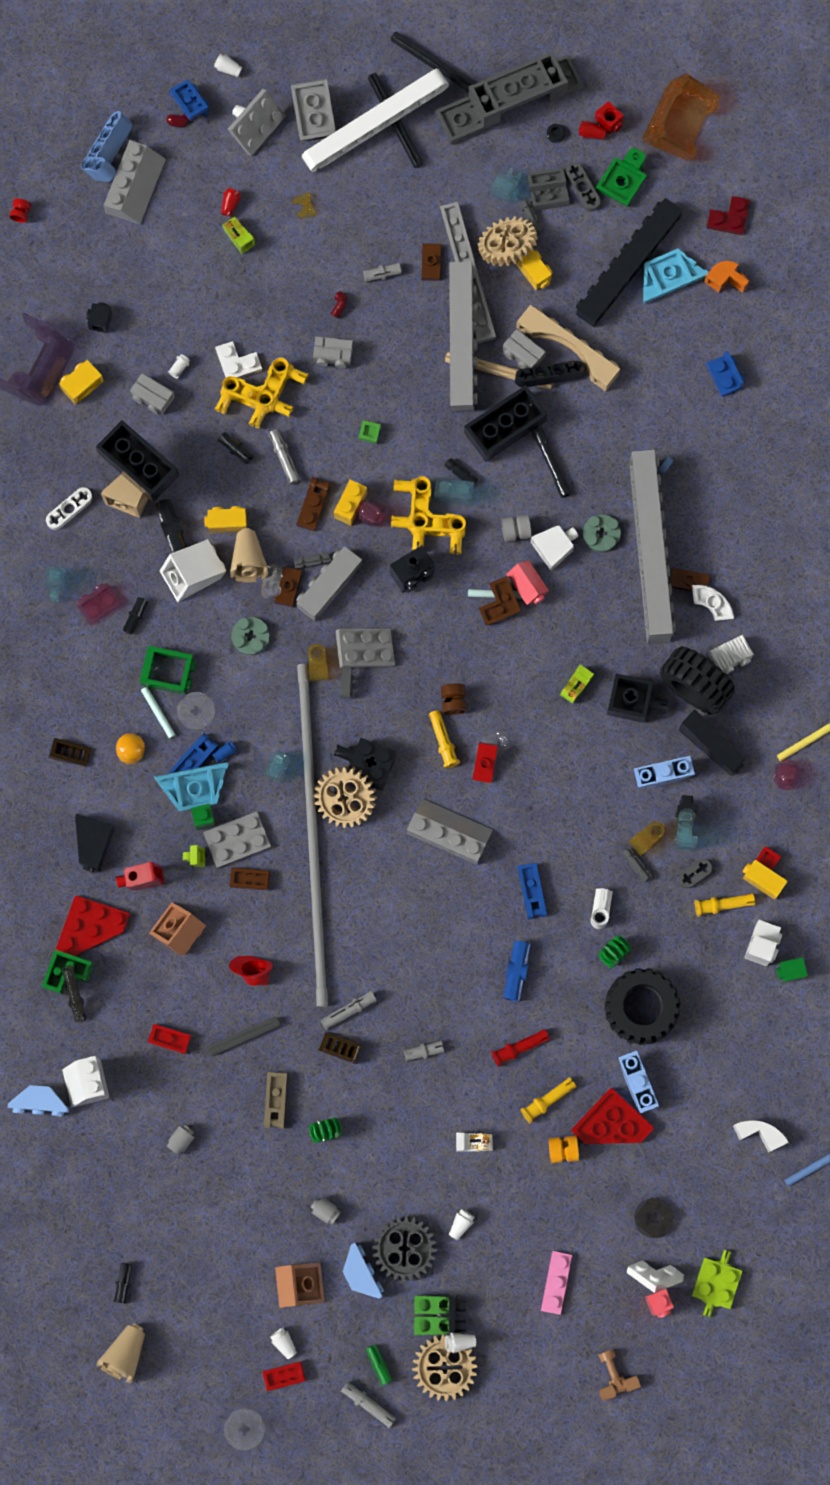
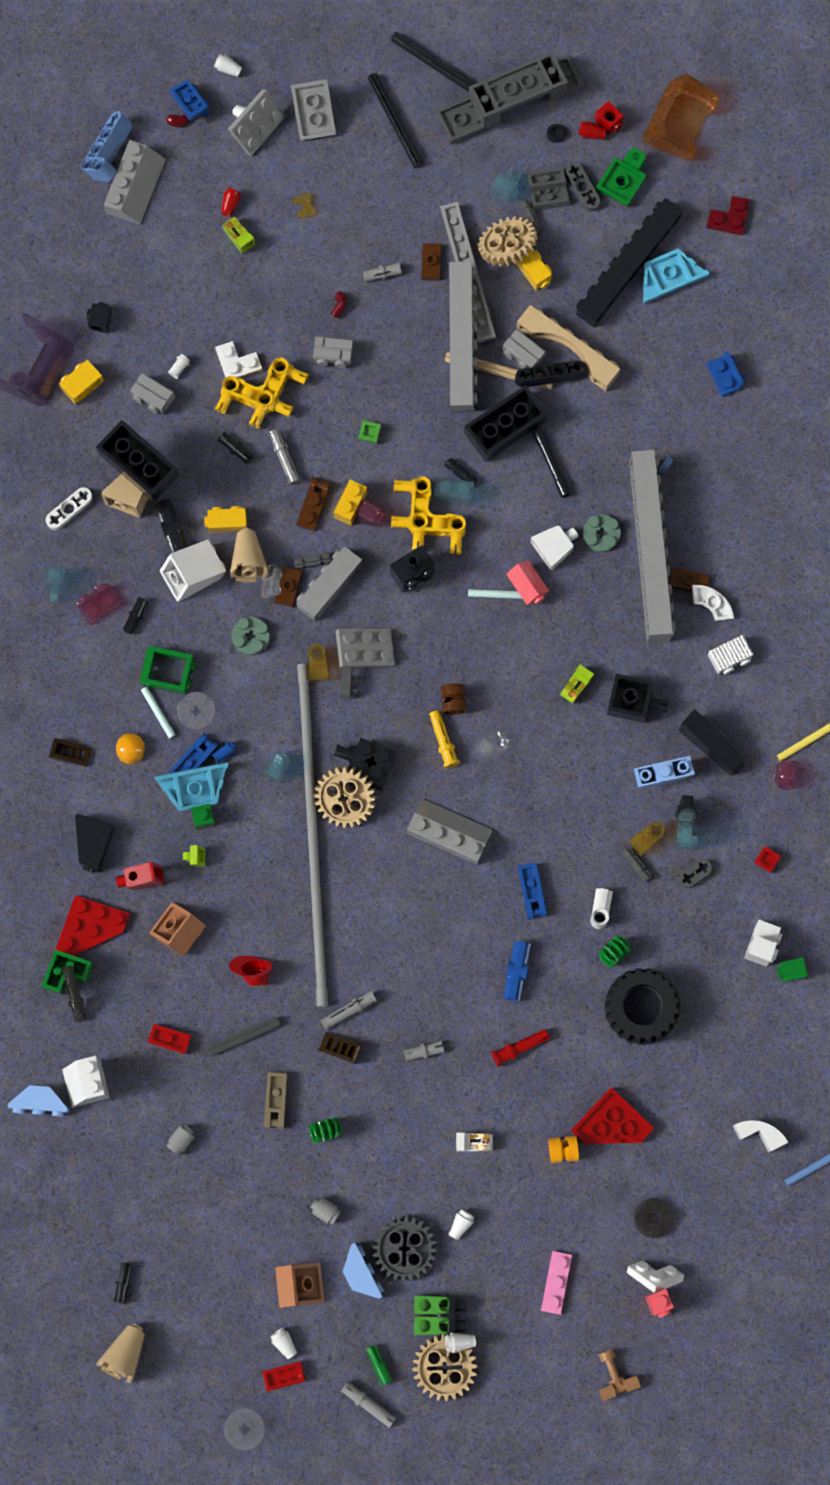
(20, 210): red wheel -> none
(237, 840): light grey plate -> none
(250, 879): reddish brown plate -> none
(375, 120): white beam -> none
(485, 762): red plate -> none
(503, 606): reddish brown plate -> none
(516, 528): light grey wheel -> none
(540, 1105): yellow pin -> none
(638, 1082): light blue slope -> none
(697, 680): black tyre -> none
(715, 905): yellow pin -> none
(717, 1283): lime plate -> none
(726, 272): orange brick -> none
(763, 879): yellow brick -> none

